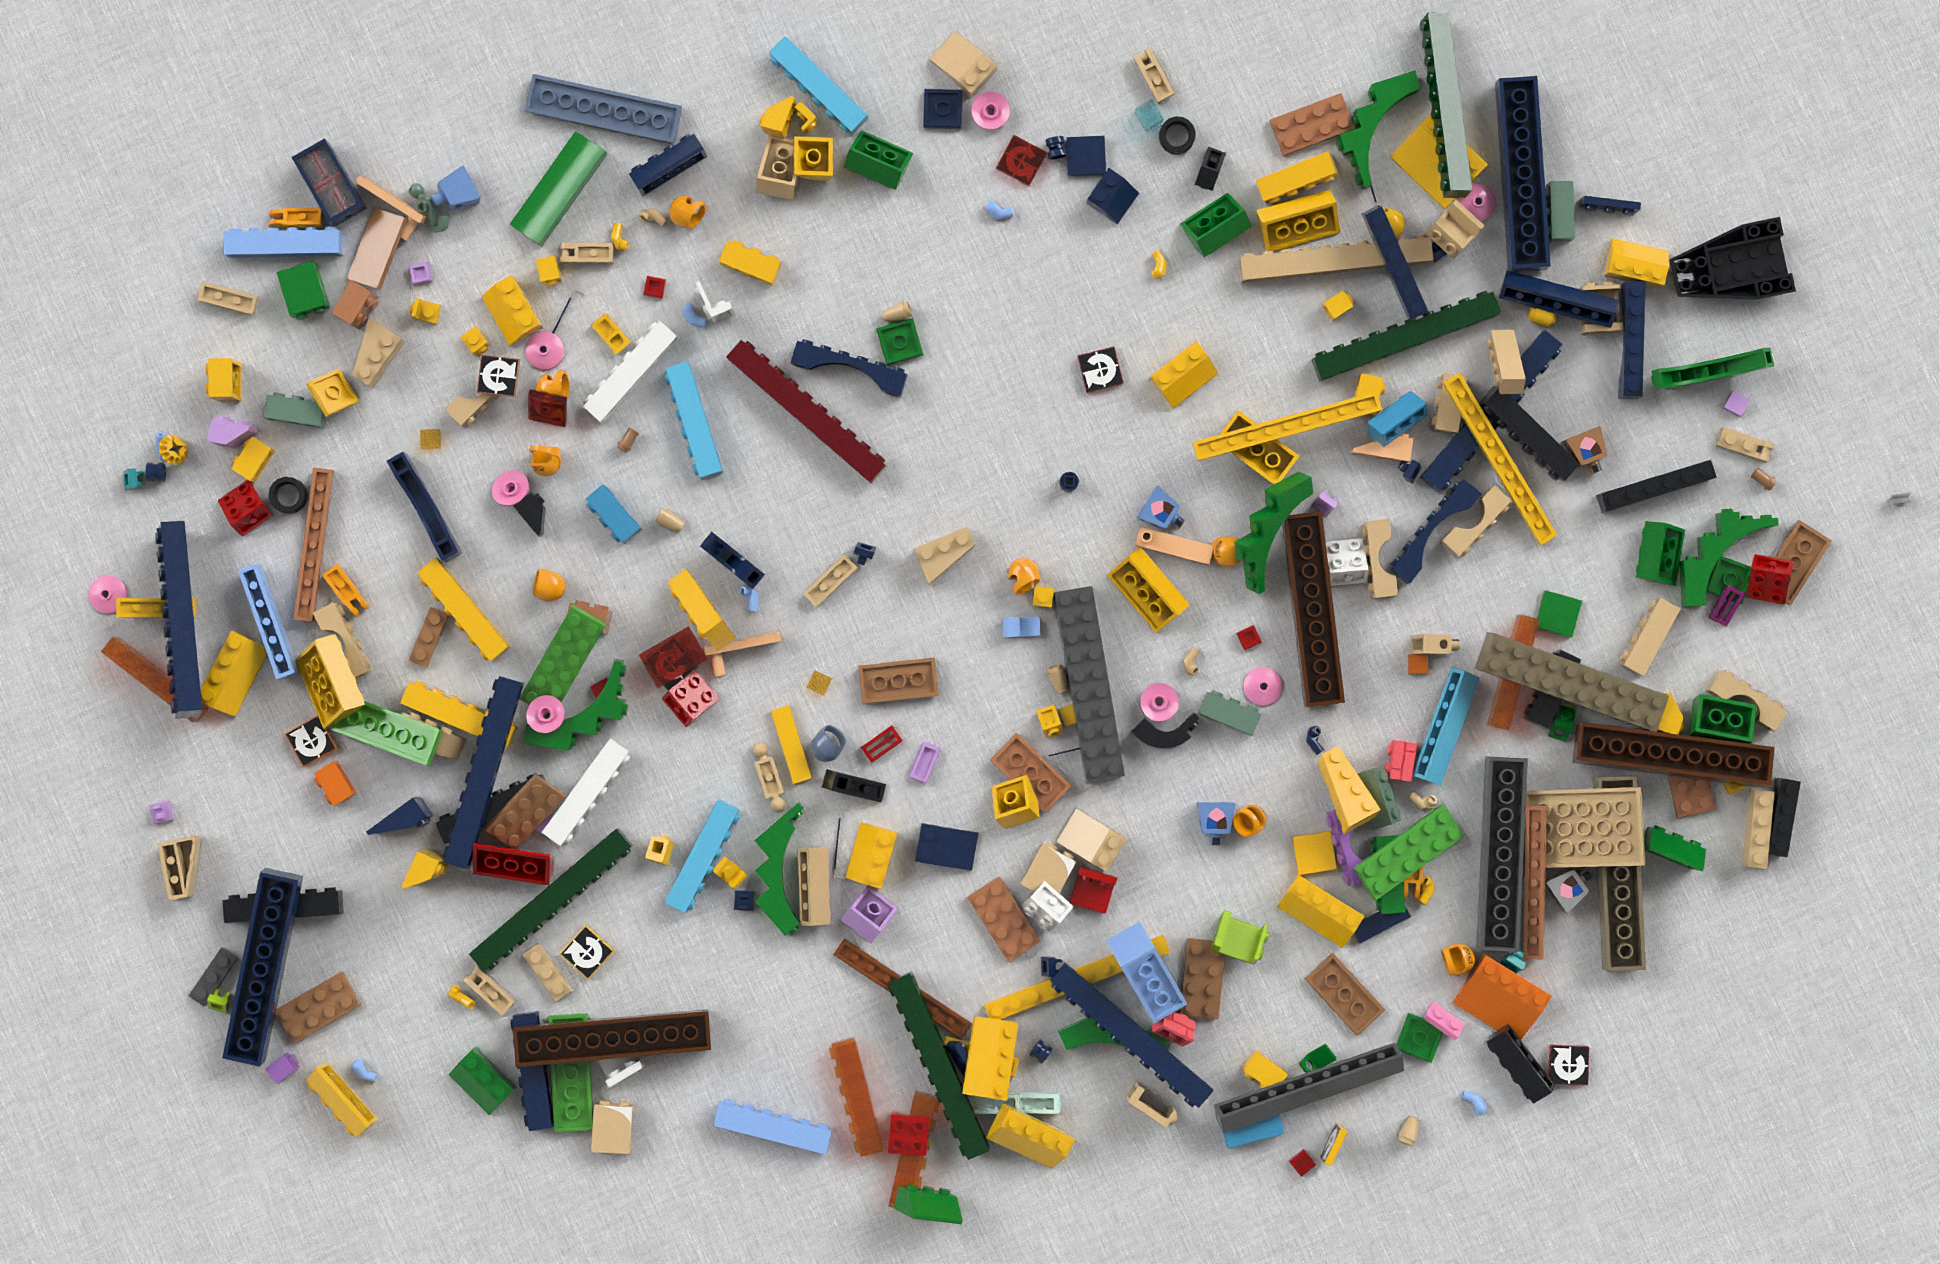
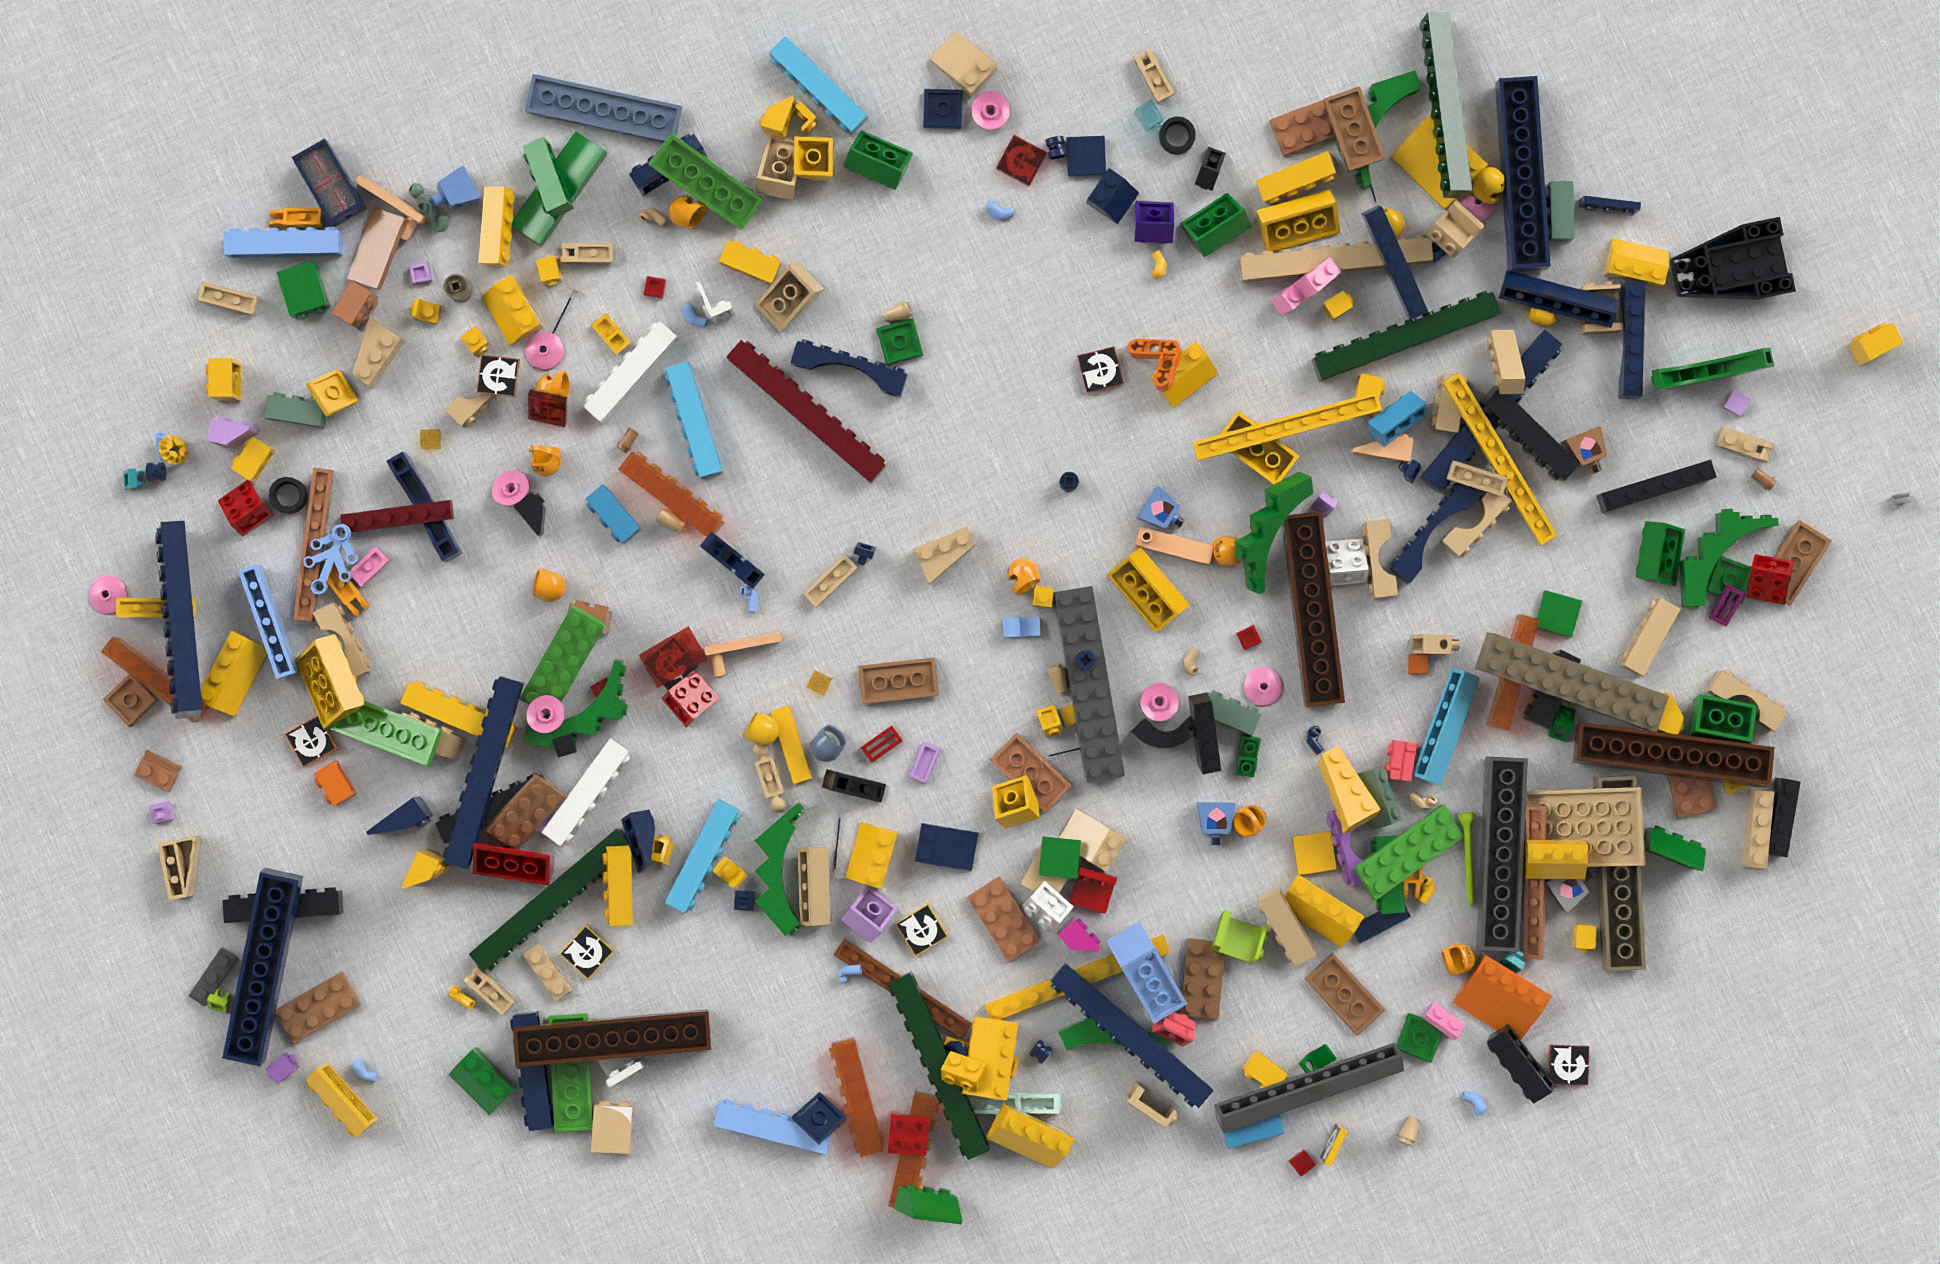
(130, 700): none -> medium nougat tile
(158, 770): none -> nougat plate
(332, 555): none -> light blue plant
(369, 566): none -> bright pink plate
(398, 516): none -> dark red plate
(428, 637): medium nougat plate -> none
(458, 288): none -> dark tan wheel
(463, 609): yellow brick -> none
(496, 226): none -> yellow brick
(547, 177): none -> brick
(564, 745): none -> black plate
(616, 238): yellow arm -> none
(619, 885): none -> yellow brick
(640, 835): none -> dark blue slope
(672, 496): none -> clear orange brick
(700, 610): yellow wedge -> none
(705, 181): none -> bright green plate
(762, 729): none -> yellow helmet
(789, 296): none -> tan slope
(819, 1118): none -> dark blue tile
(849, 970): none -> light blue arm
(921, 929): none -> tile
(962, 1071): none -> yellow bracket
(1048, 965): dark blue tile -> none
(1059, 857): none -> green tile
(1077, 937): none -> dark pink slope
(1085, 660): none -> dark blue wheel
(1154, 222): none -> dark purple slope
(1162, 354): none -> orange beam
(1204, 733): none -> black brick
(1247, 756): none -> green slope
(1286, 925): none -> tan brick
(1305, 286): none -> bright pink arch
(1354, 129): none -> medium nougat plate
(1467, 820): none -> lime piece
(1477, 478): none -> tan plate
(1487, 183): none -> yellow helmet
(1556, 859): none -> yellow slope
(1584, 937): none -> yellow brick
(1873, 344): none -> yellow brick

